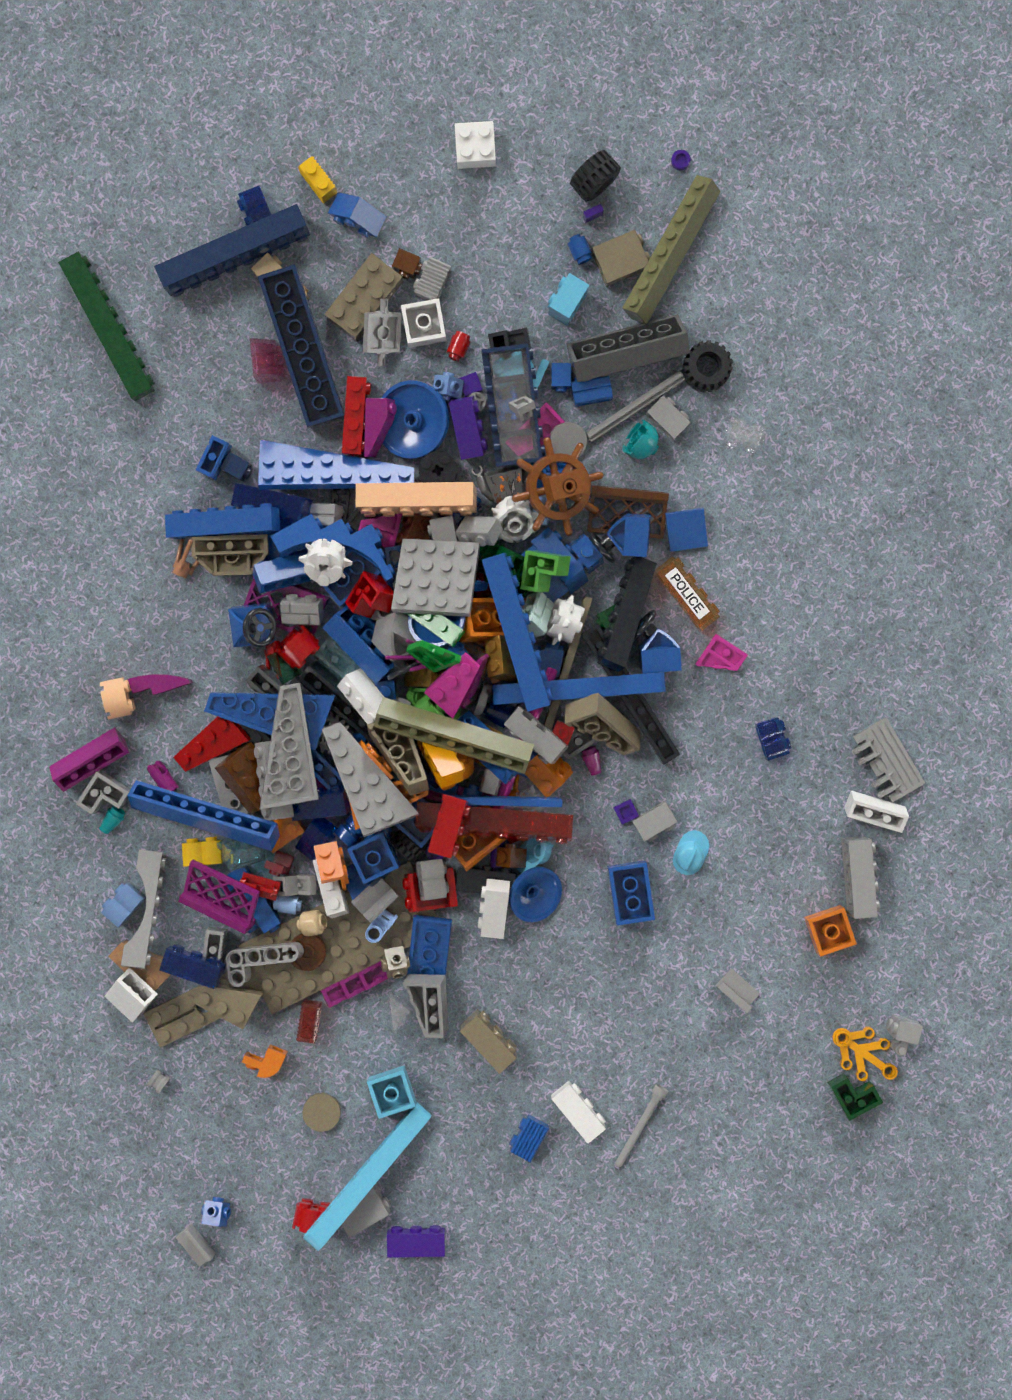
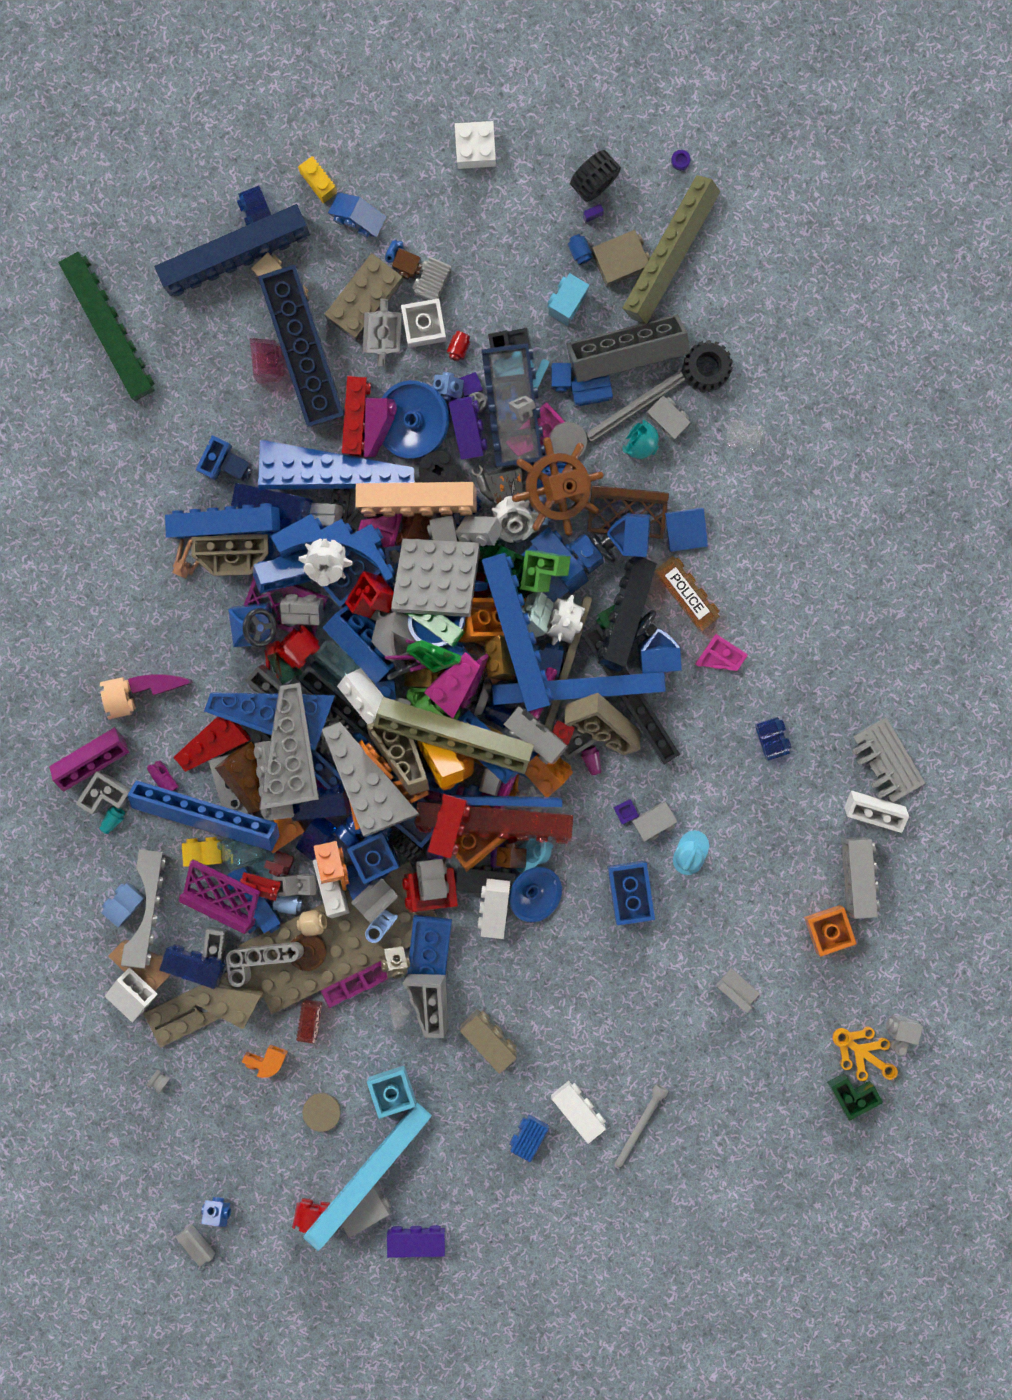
(393, 248): none -> blue arm

